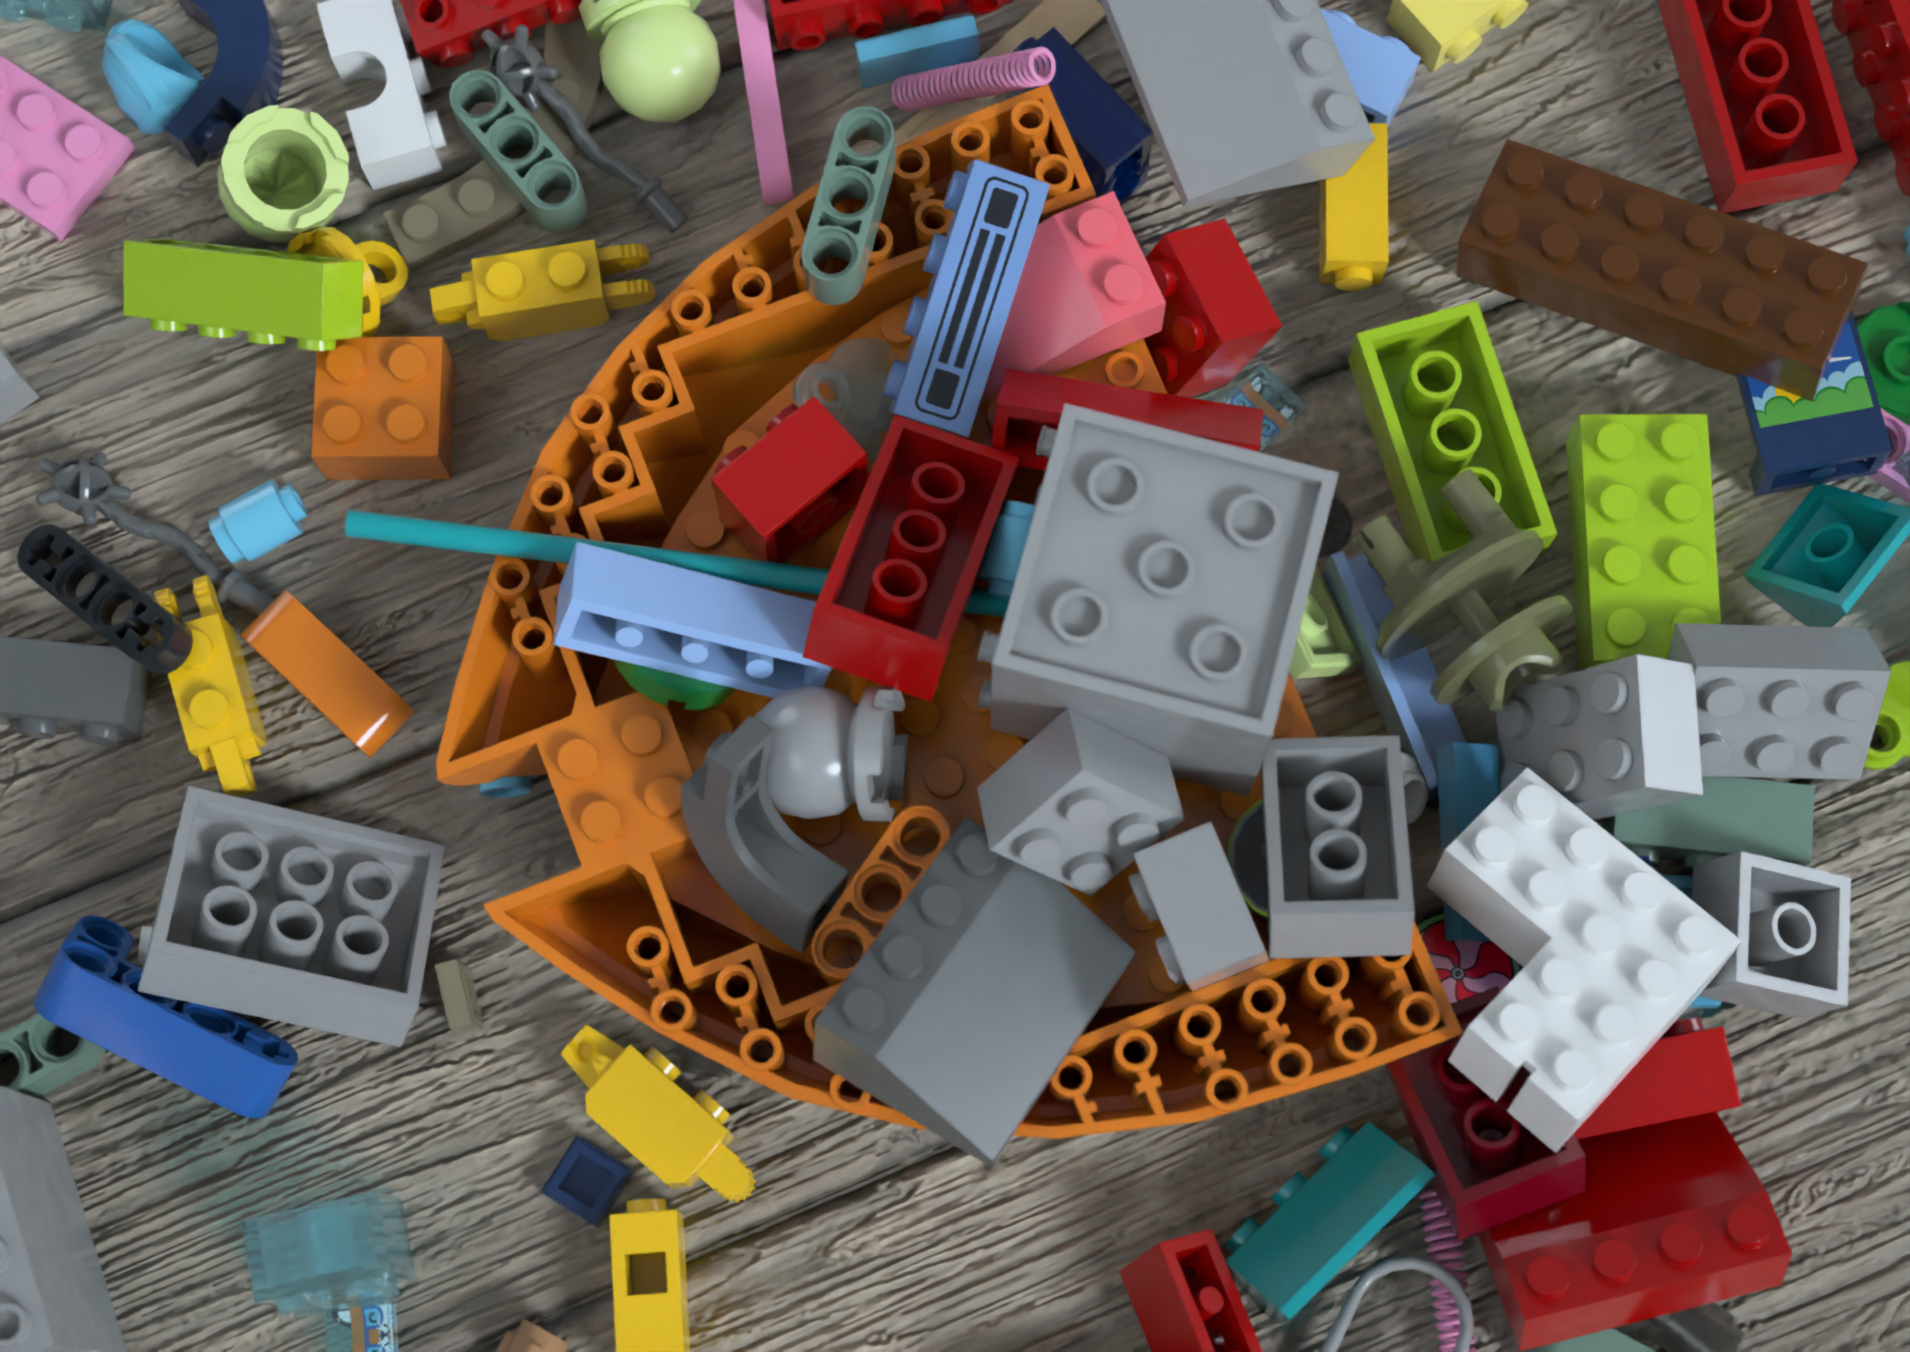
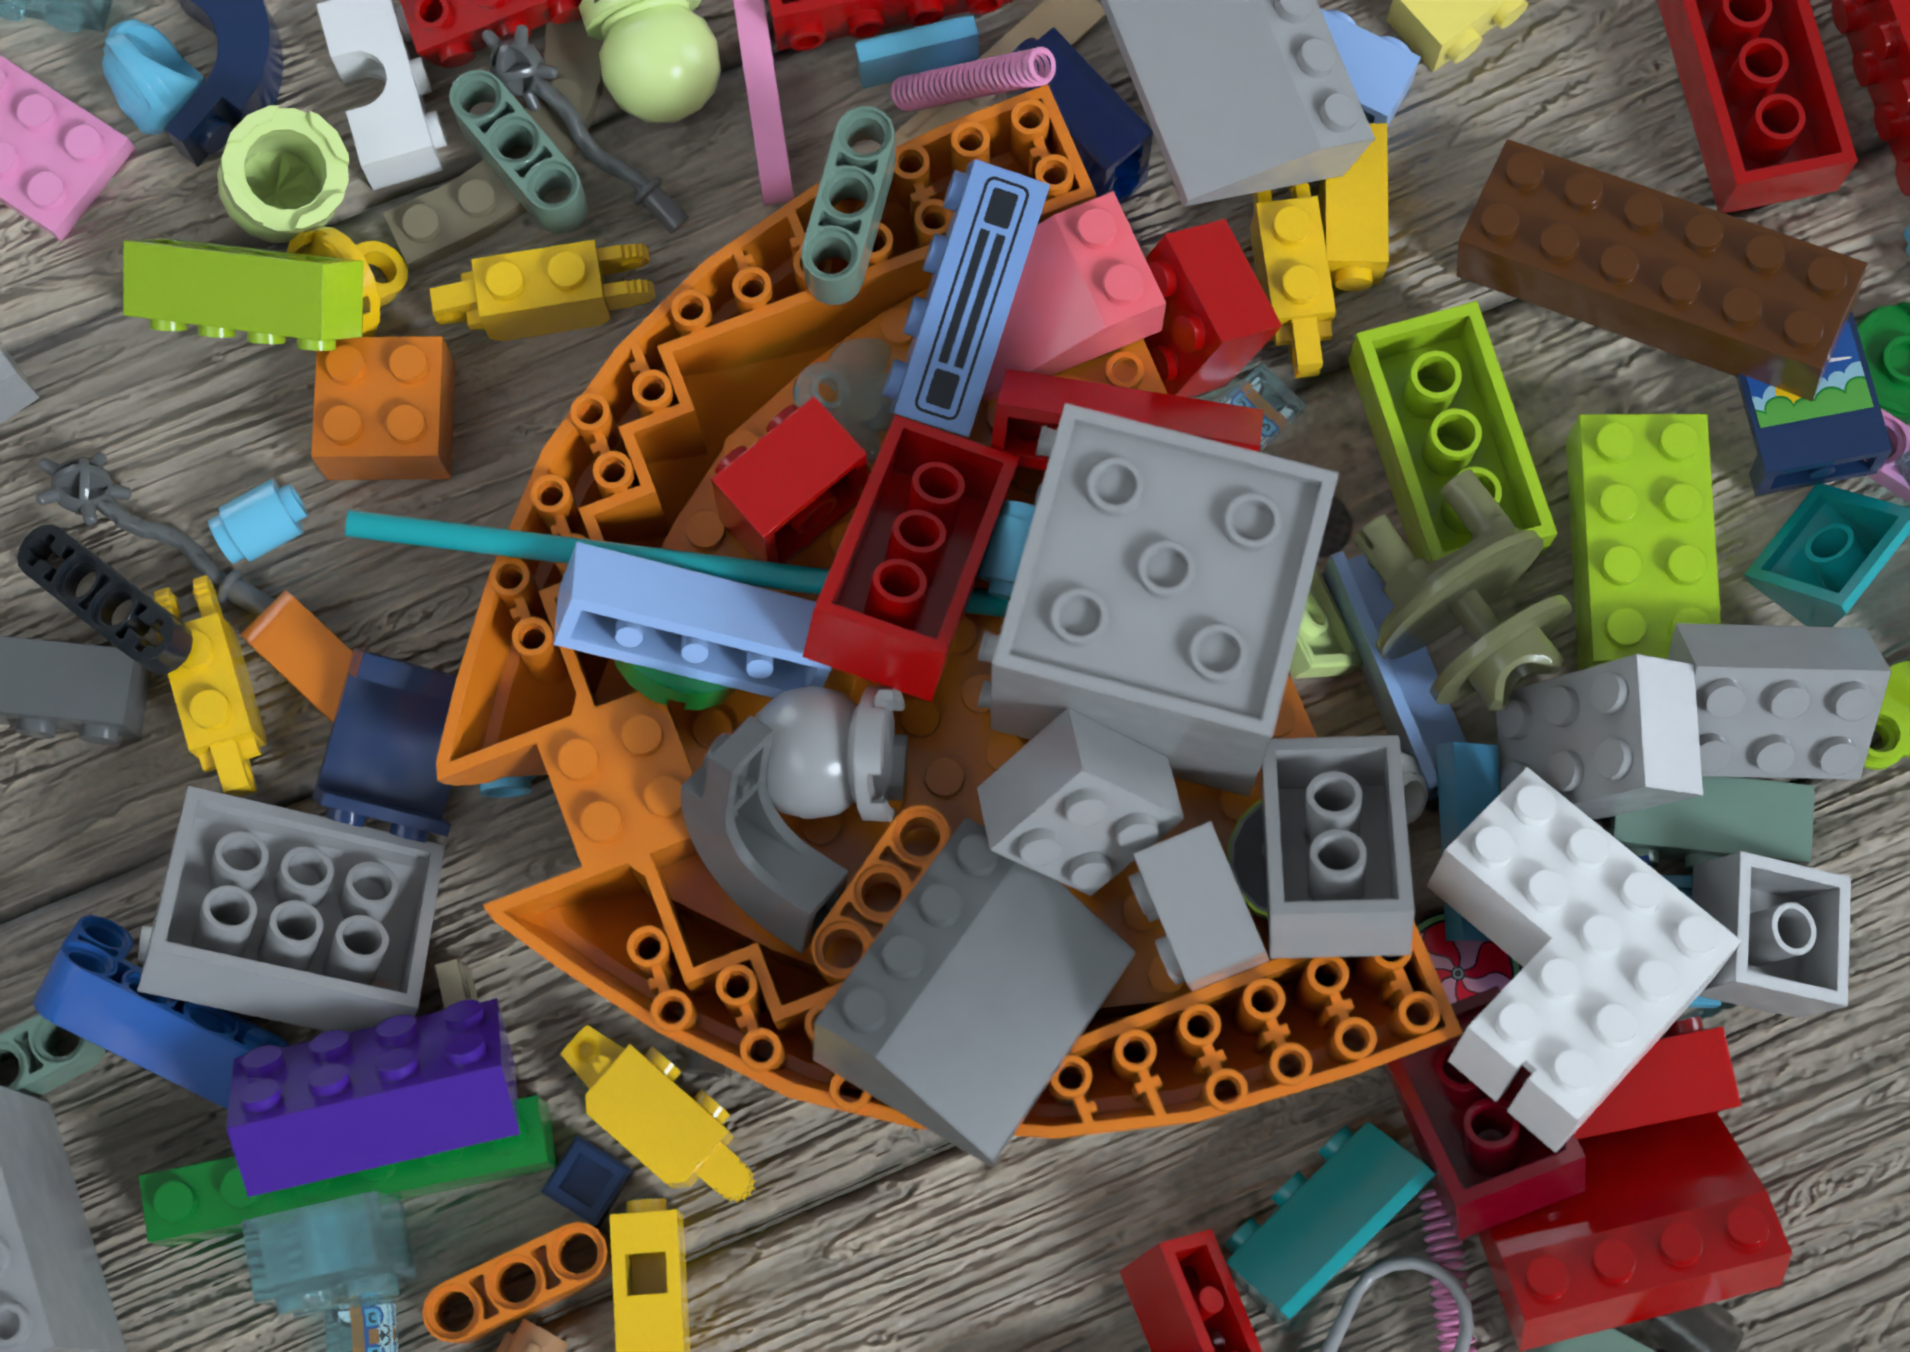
(212, 1201): none -> green brick
(372, 1096): none -> dark purple brick
(387, 747): none -> dark blue panel
(486, 1284): none -> orange beam
(1294, 273): none -> yellow hinge

